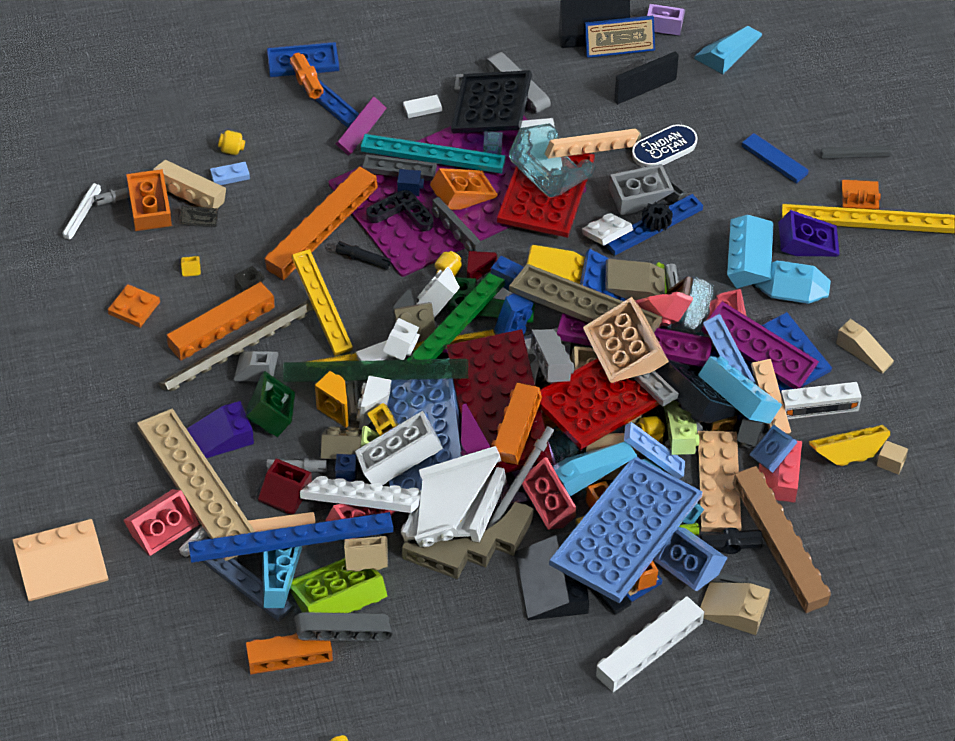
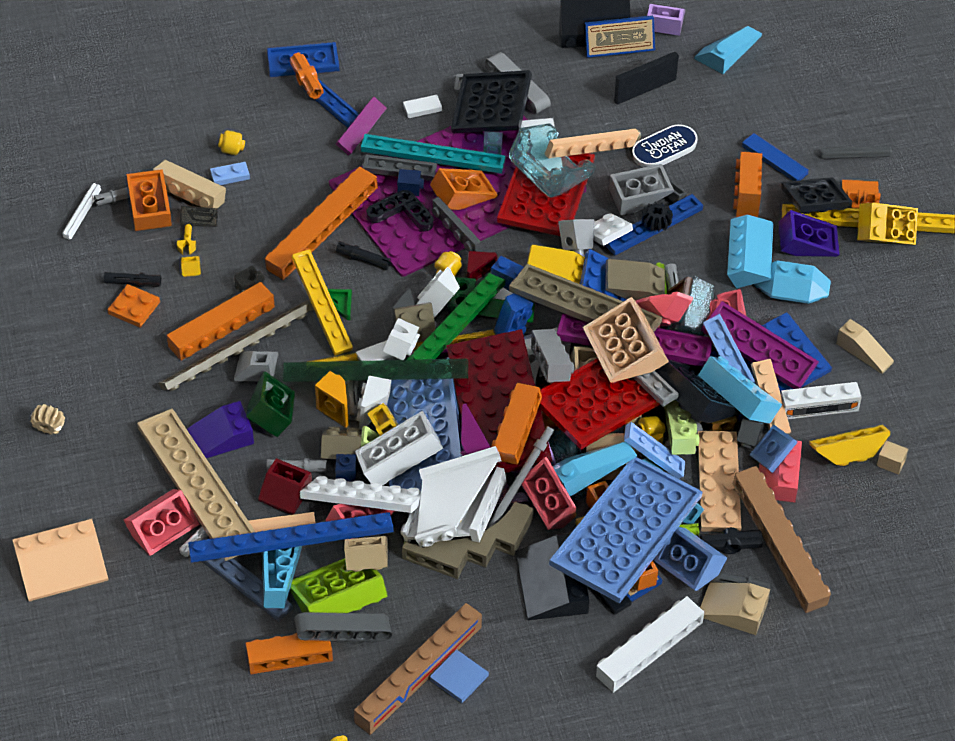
(47, 419): none -> tan gear
(154, 280): none -> black pin
(186, 241): none -> yellow bar
(342, 300): none -> green tile
(417, 669): none -> medium nougat brick
(459, 676): none -> medium blue tile
(577, 234): none -> light grey torso
(749, 184): none -> orange wedge
(816, 195): none -> black plate
(887, 223): none -> yellow slope

